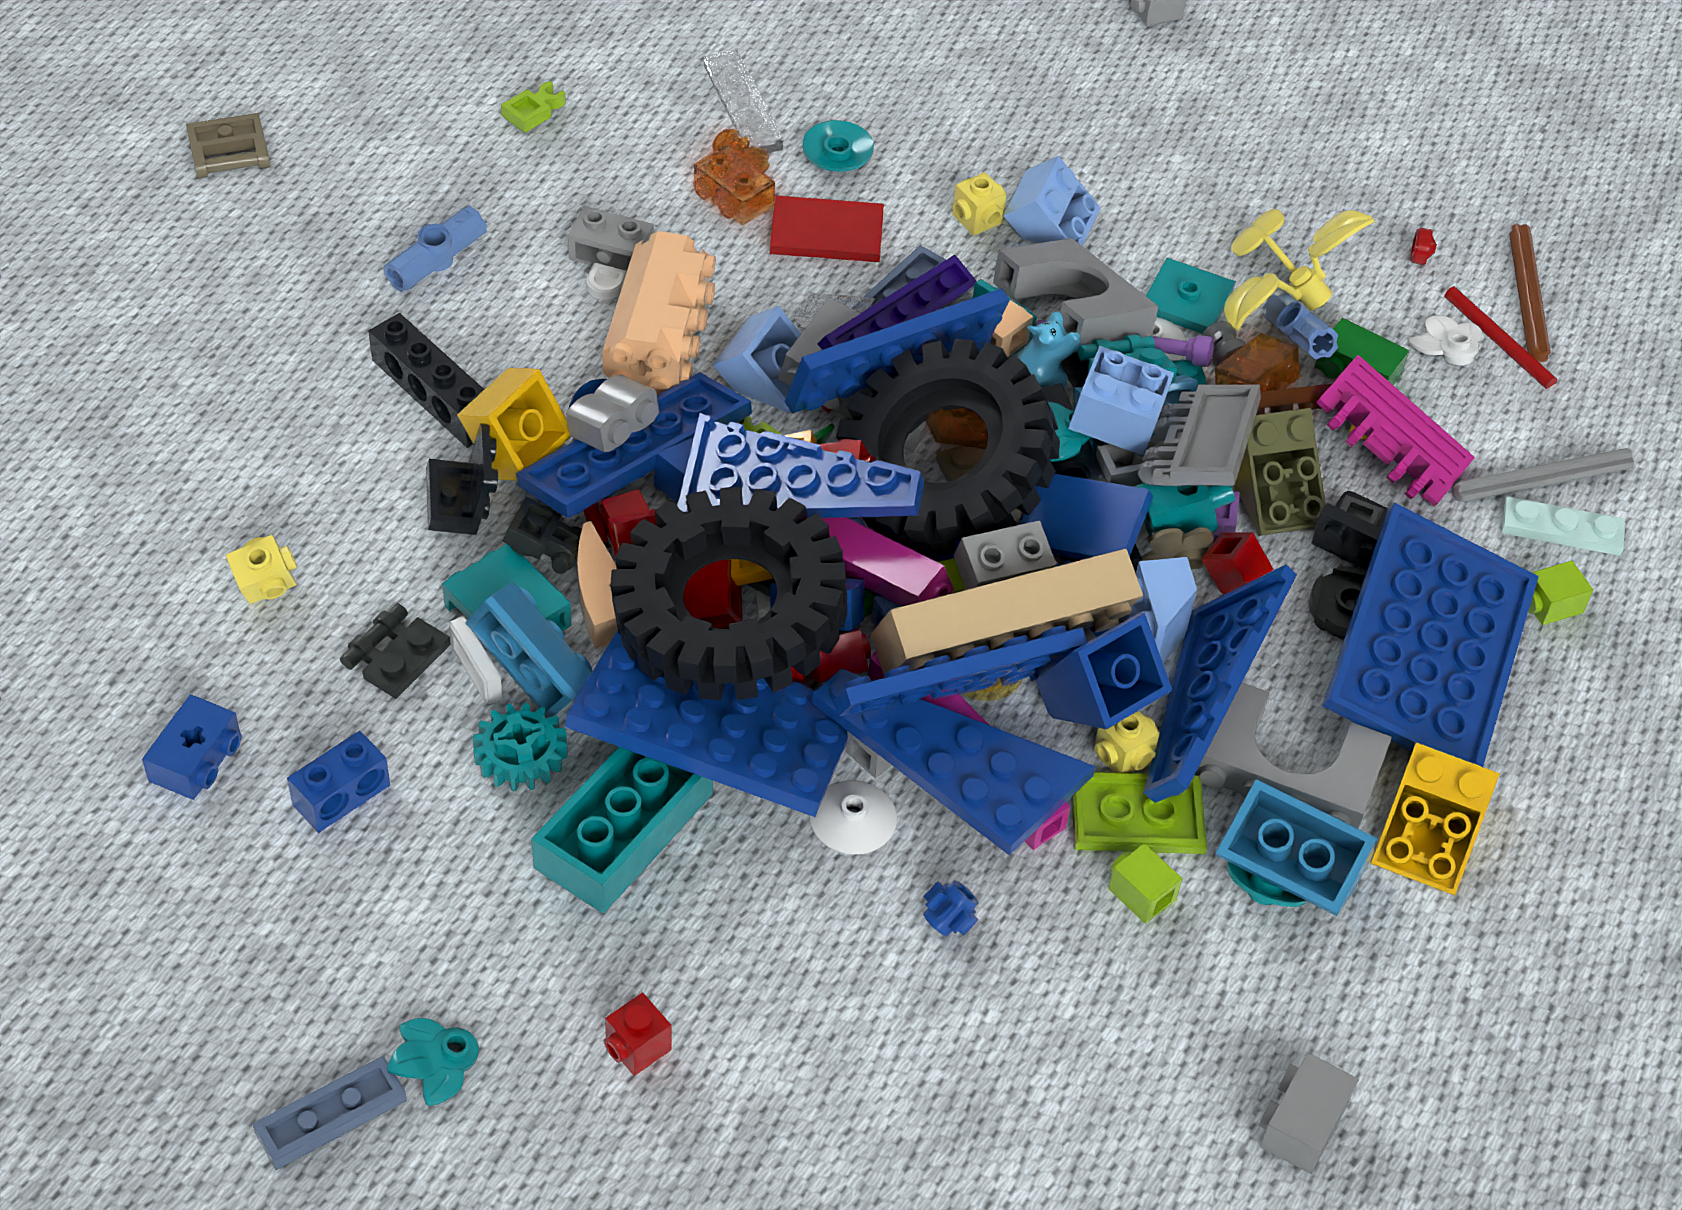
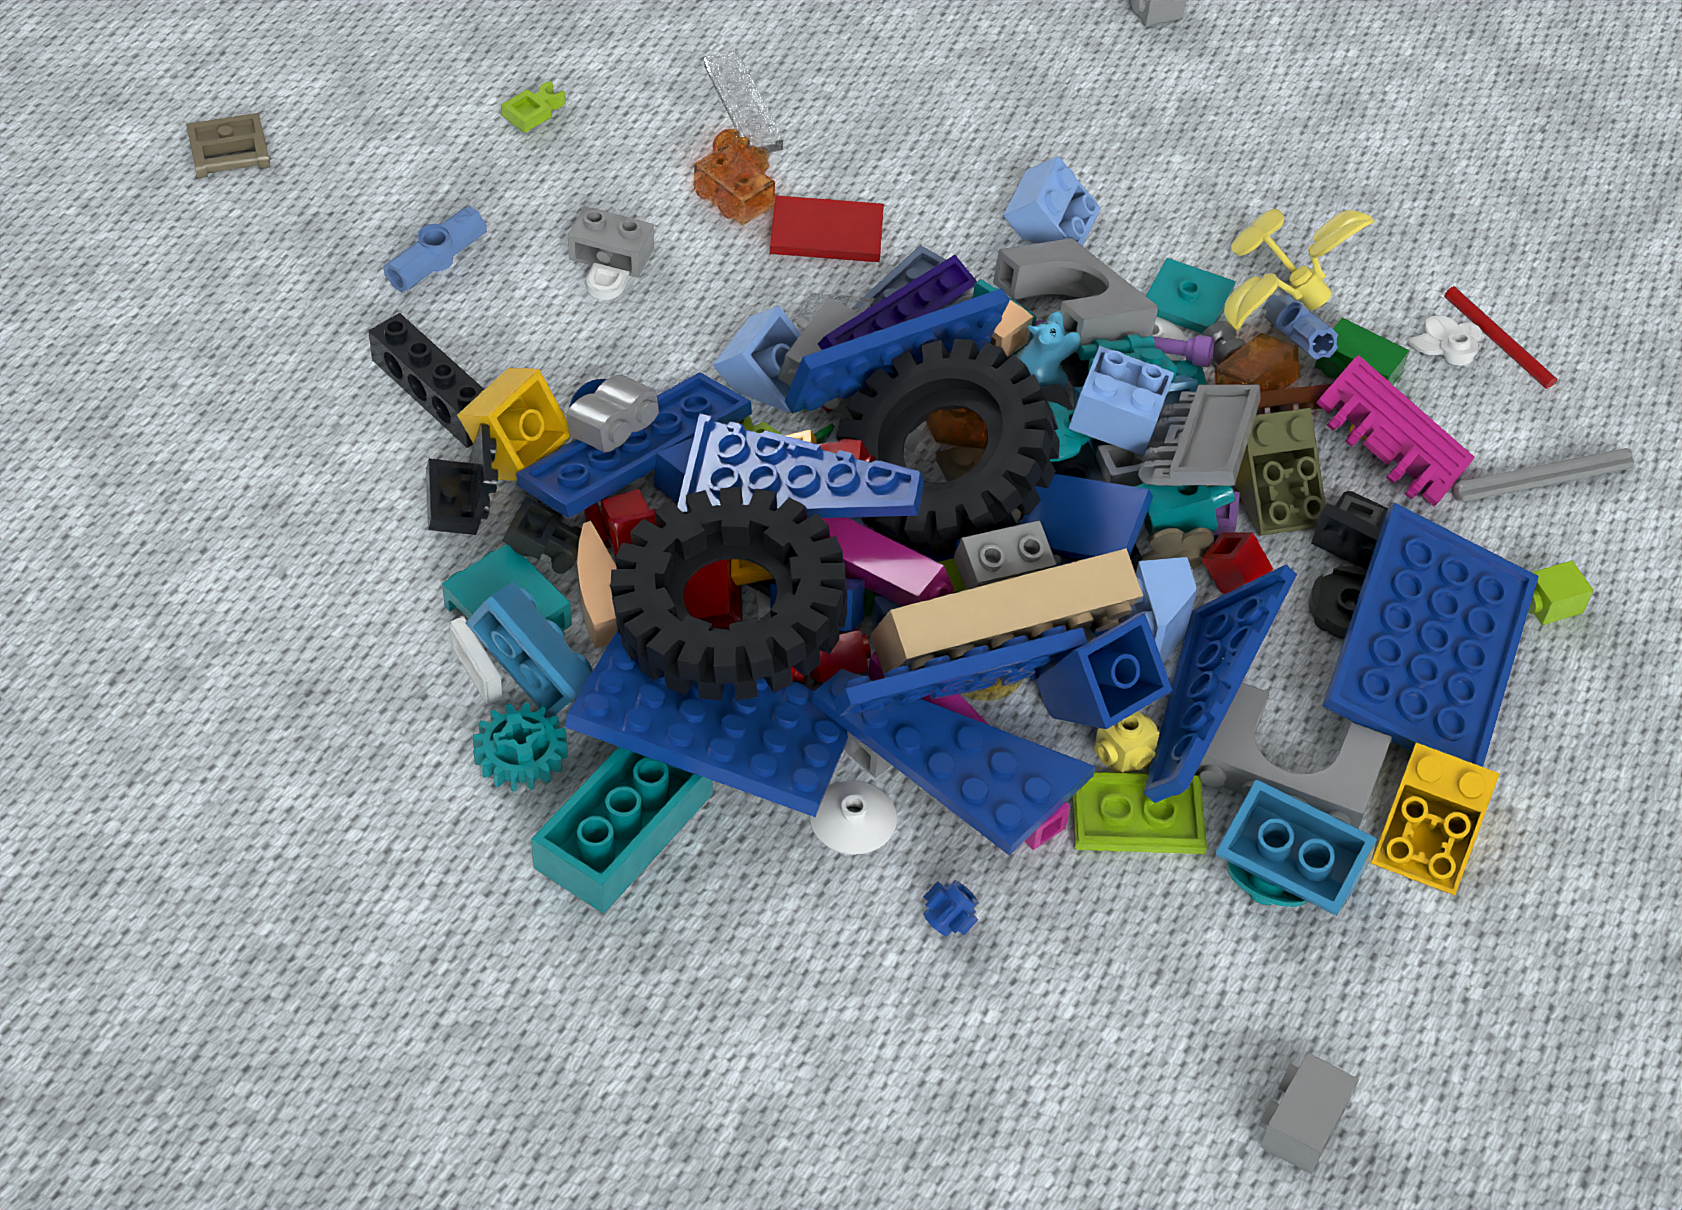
(192, 747): blue brick -> none
(262, 569): light yellow brick -> none
(329, 1112): sand blue plate -> none
(338, 781): blue brick -> none
(404, 658): pearl dark grey plate -> none
(429, 1058): teal plate -> none
(637, 1034): red brick -> none
(660, 312): light nougat brick -> none
(838, 146): teal dish -> none
(979, 203): light yellow brick -> none
(1144, 882): lime brick -> none
(1423, 246): red tile -> none
(1529, 292): dark orange axle -> none
(1563, 525): light aqua plate -> none

